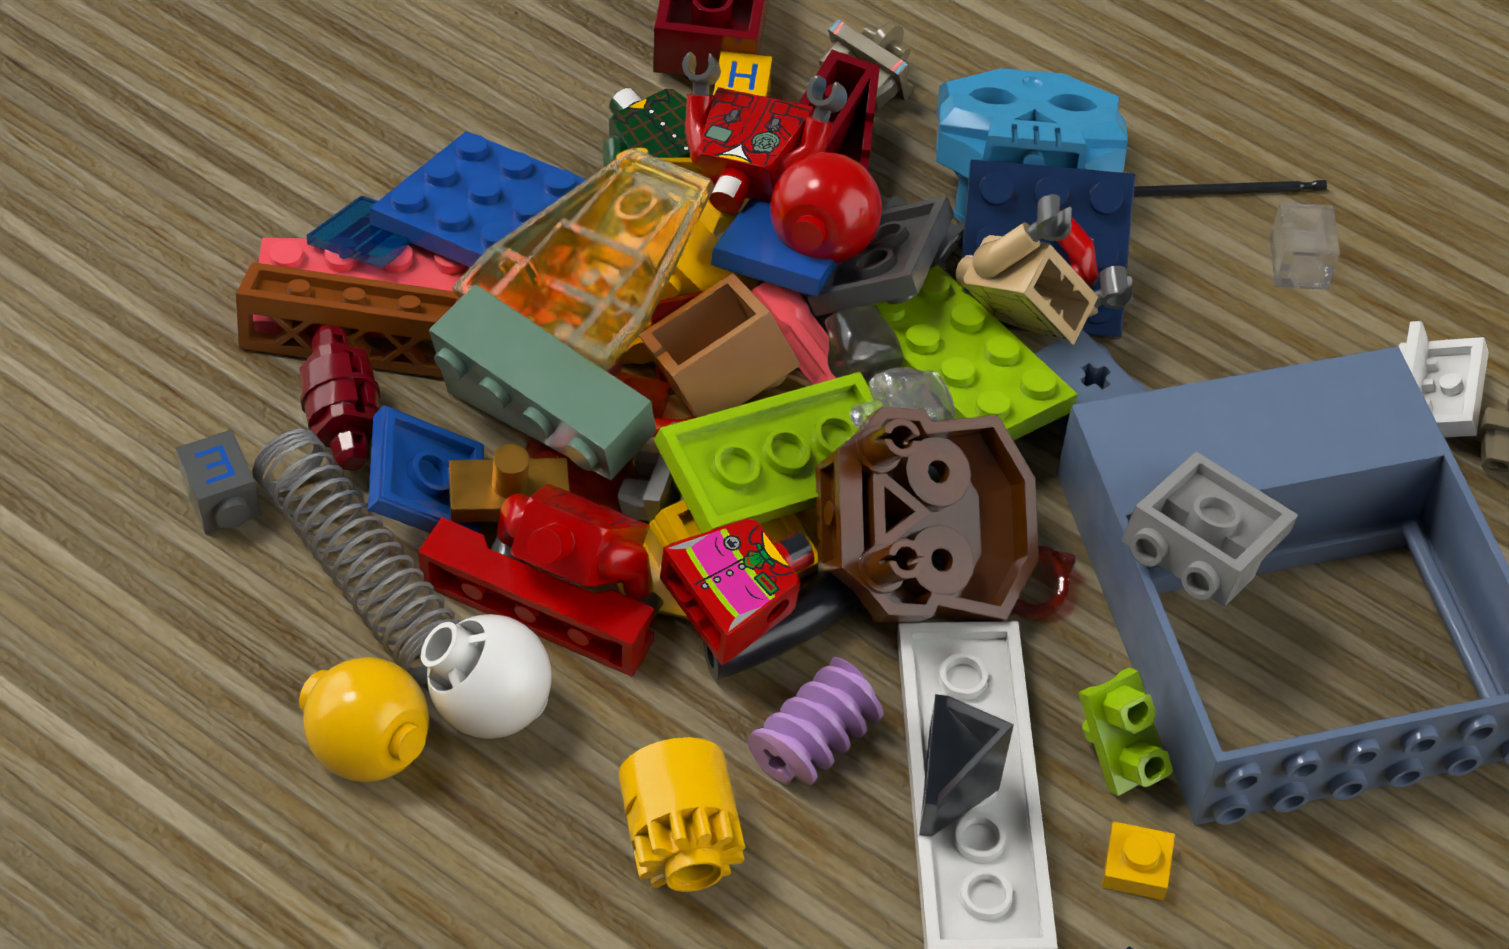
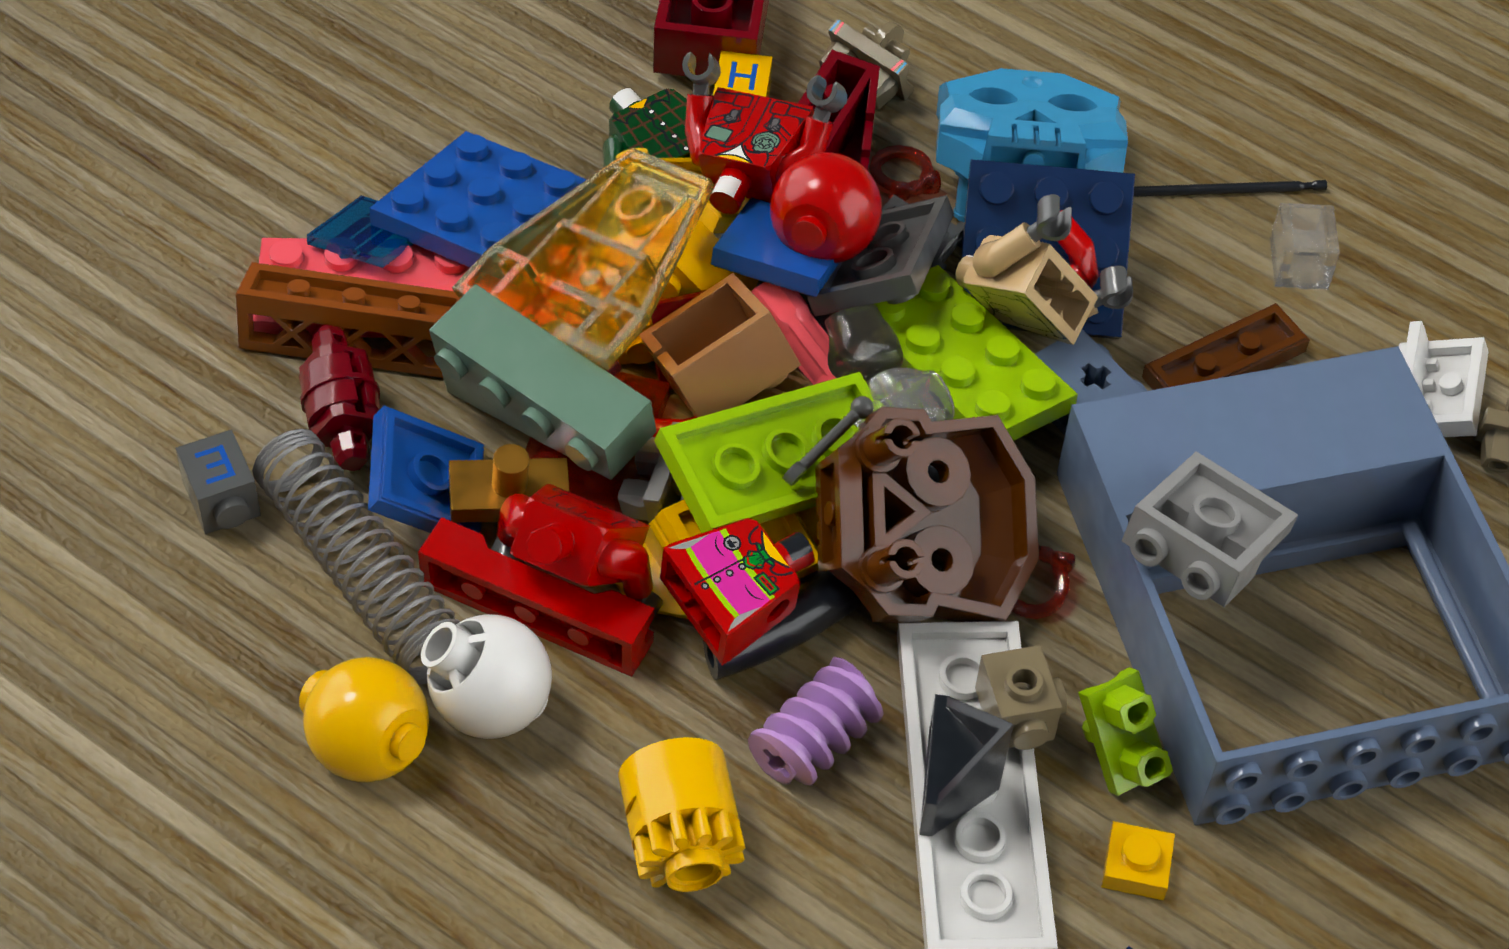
(860, 409): none -> dark grey hinge
(929, 179): none -> clear red piece
(1022, 691): none -> dark tan brick
(1237, 349): none -> reddish brown tile

